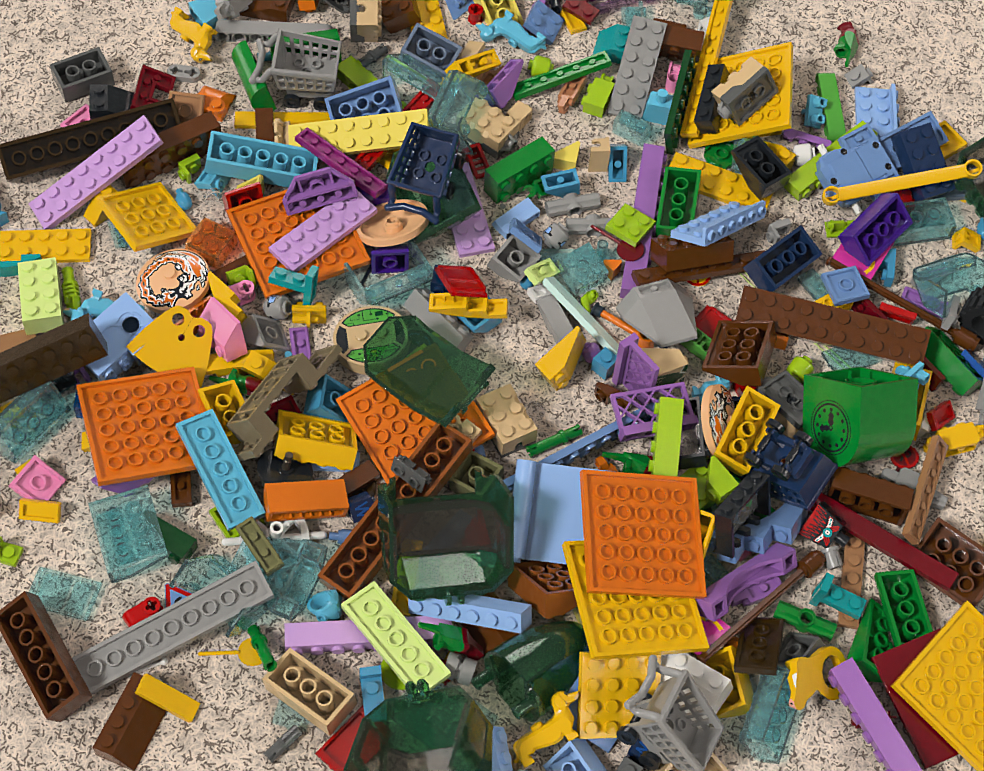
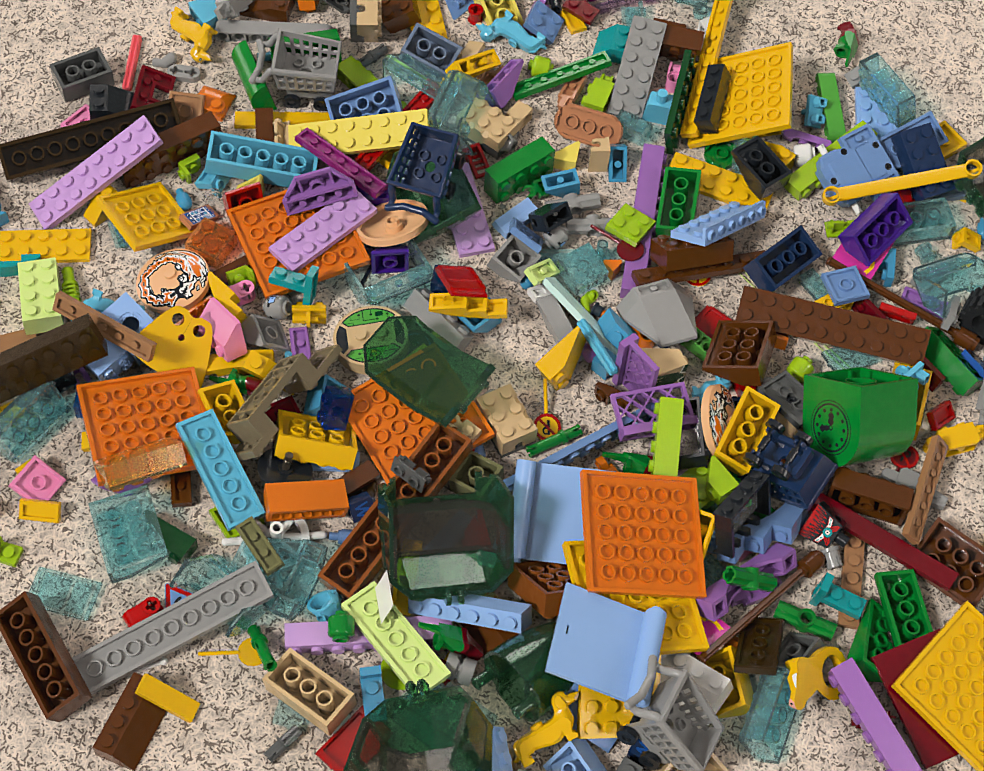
(109, 328): none -> medium nougat plate
(132, 62): none -> coral axle
(141, 463): none -> clear yellow slope
(166, 61): none -> light grey arm
(192, 218): none -> tile
(335, 418): none -> clear blue brick
(341, 626): none -> green head
(384, 596): none -> white sticker
(544, 220): none -> black torso
(546, 423): none -> yellow piece
(586, 124): none -> nougat tile
(597, 347): none -> medium azure axle
(604, 643): none -> light blue door
(614, 327): none -> dark azure slope
(745, 91): dark grey piece -> none
(749, 578): none -> green piece
(776, 229): light grey bracket -> none
(887, 90): none -> clear light blue brick
(925, 253): none -> clear light blue wheel

